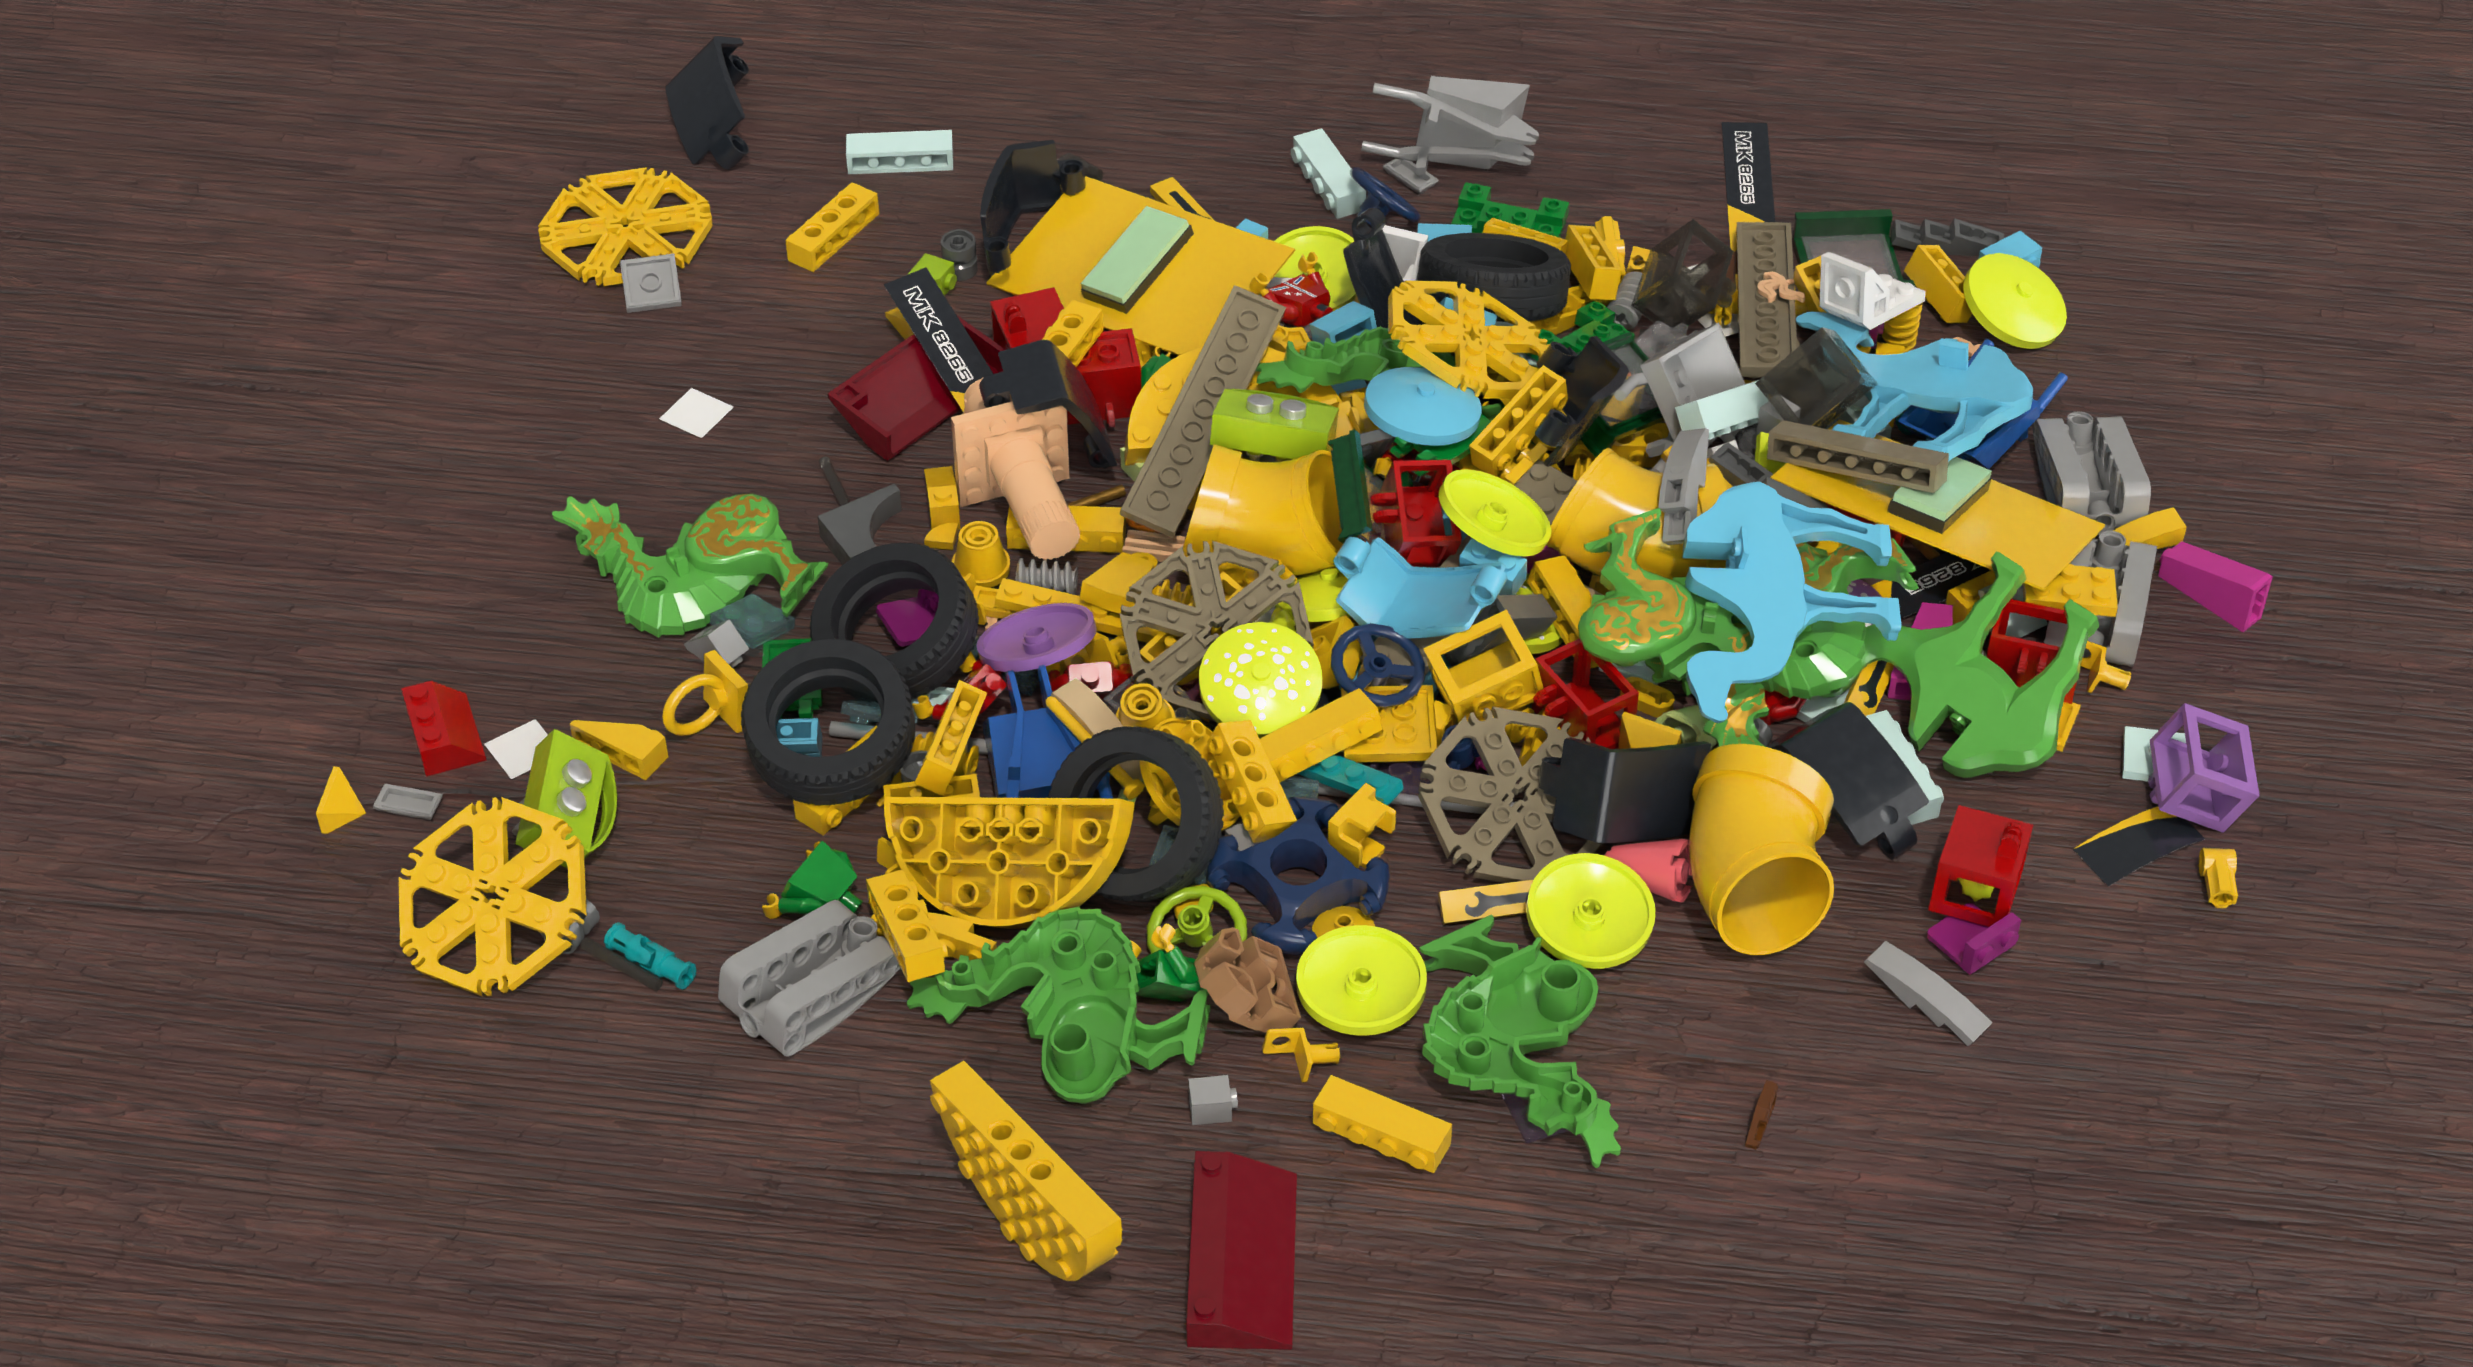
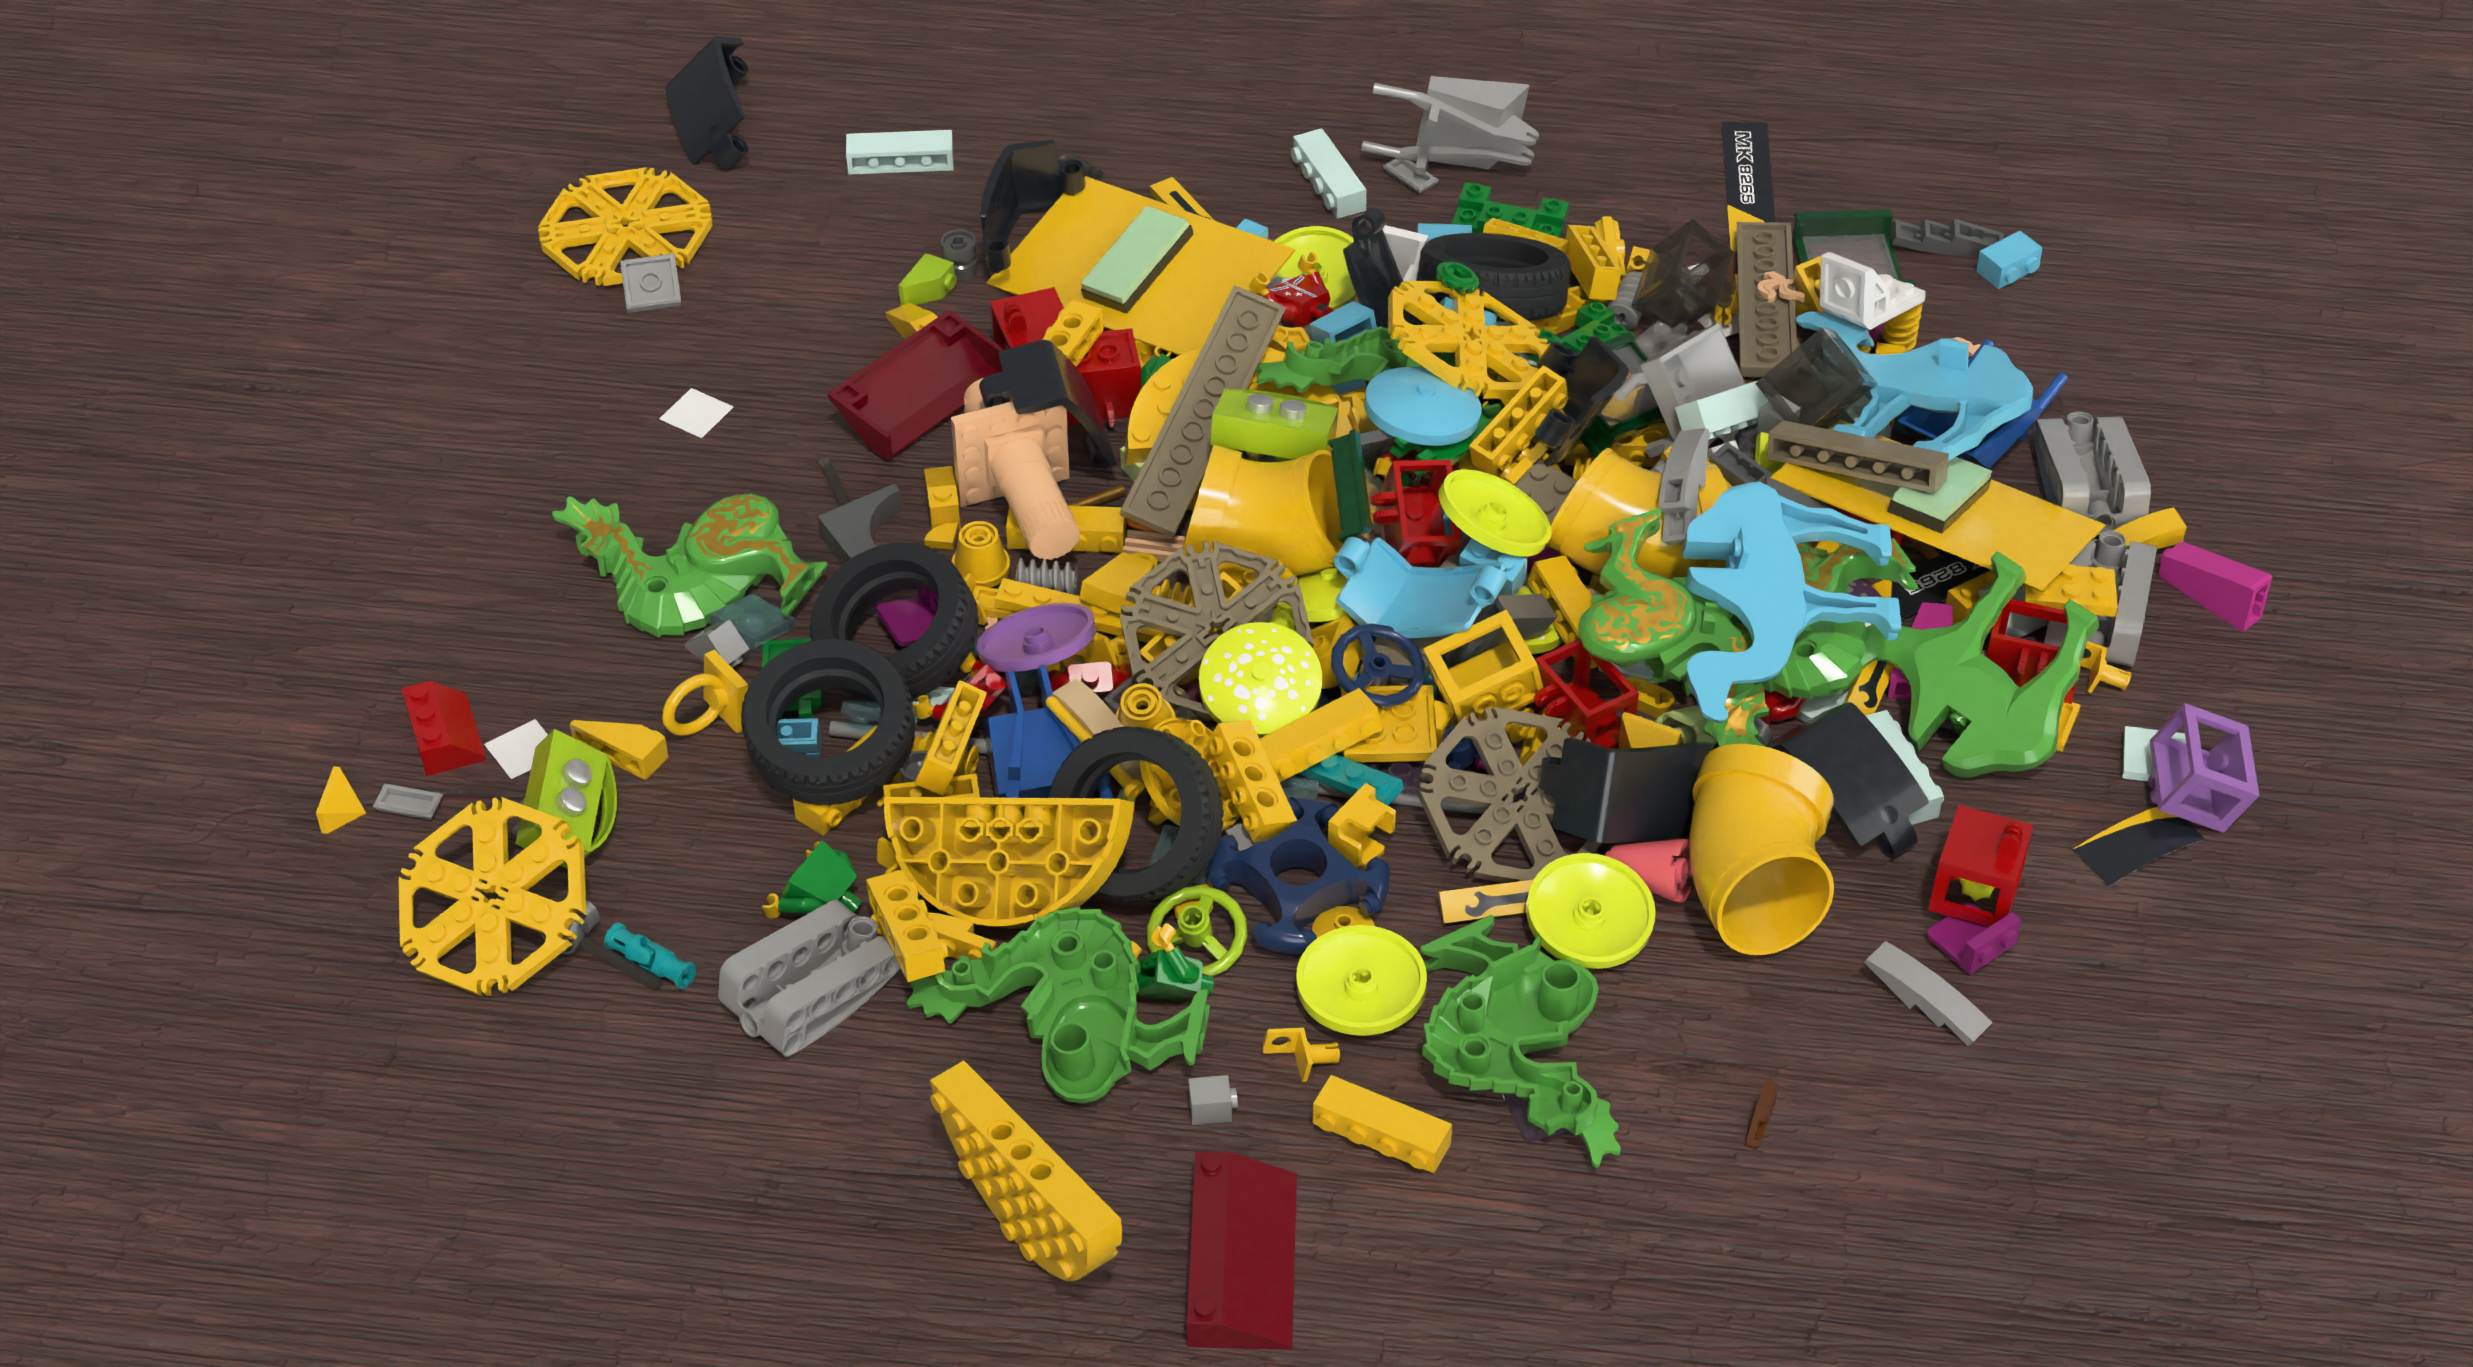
(832, 227): yellow brick -> none
(939, 331): black sticker -> none
(1242, 981): medium nougat connector -> none
(1382, 197): dark blue piece -> none
(1457, 277): none -> green gear
(1941, 281): yellow brick -> none
(2015, 301): neon yellow dish -> none
(2219, 873): yellow piece -> none

